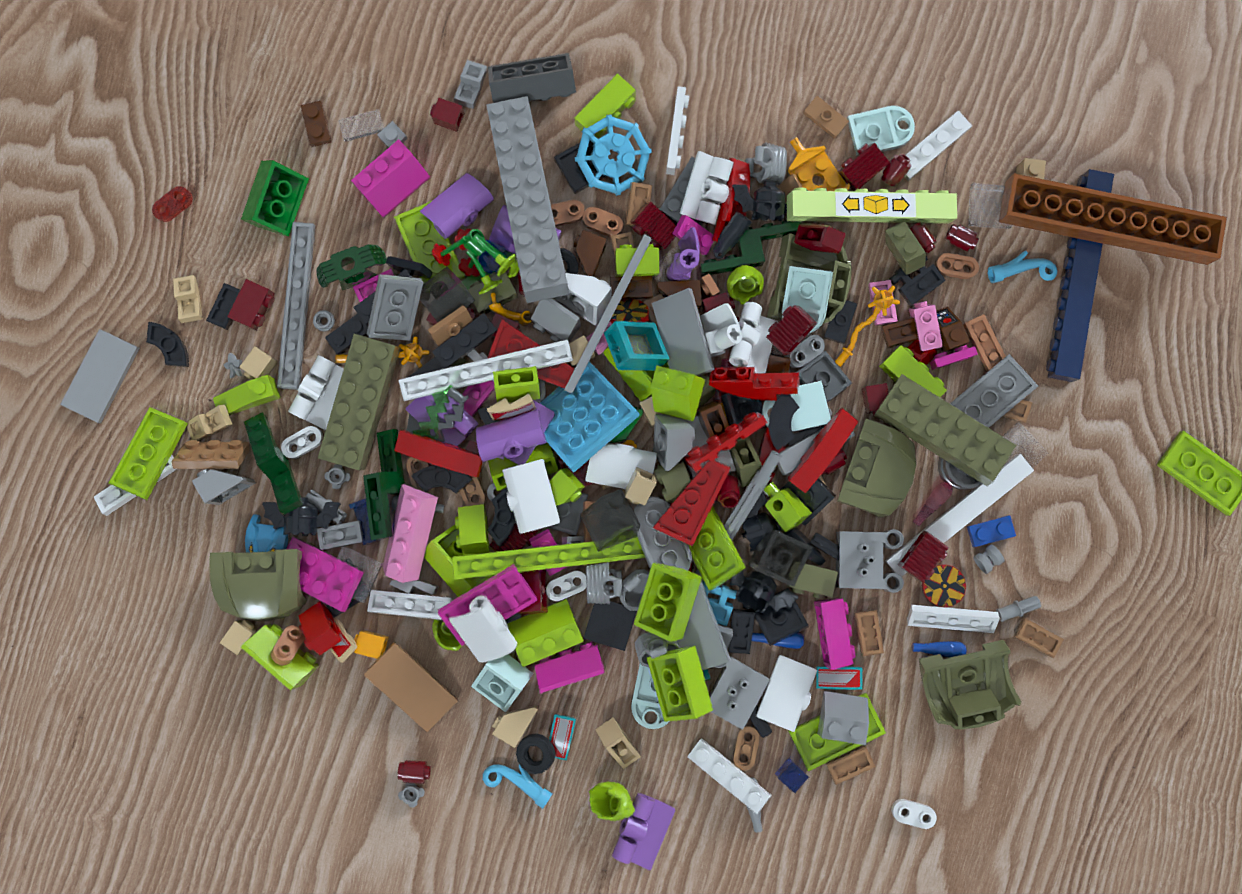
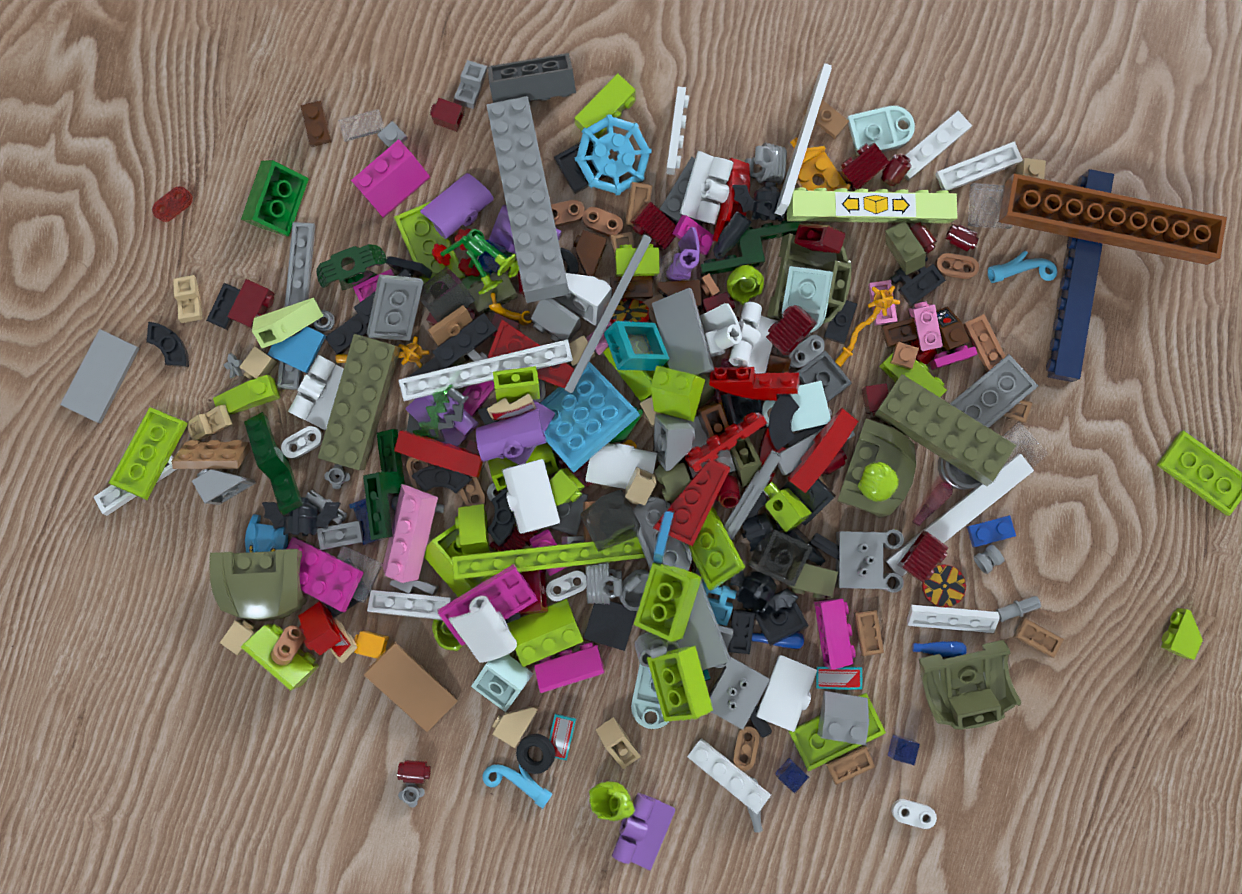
(285, 322): none -> yellowish green slope
(299, 350): none -> dark azure tile
(662, 537): none -> dark azure tile
(803, 139): none -> white tile
(878, 482): none -> lime hair
(903, 749): none -> clear blue brick
(904, 355): none -> nougat plate
(979, 167): none -> white plate
(1182, 635): none -> lime slope

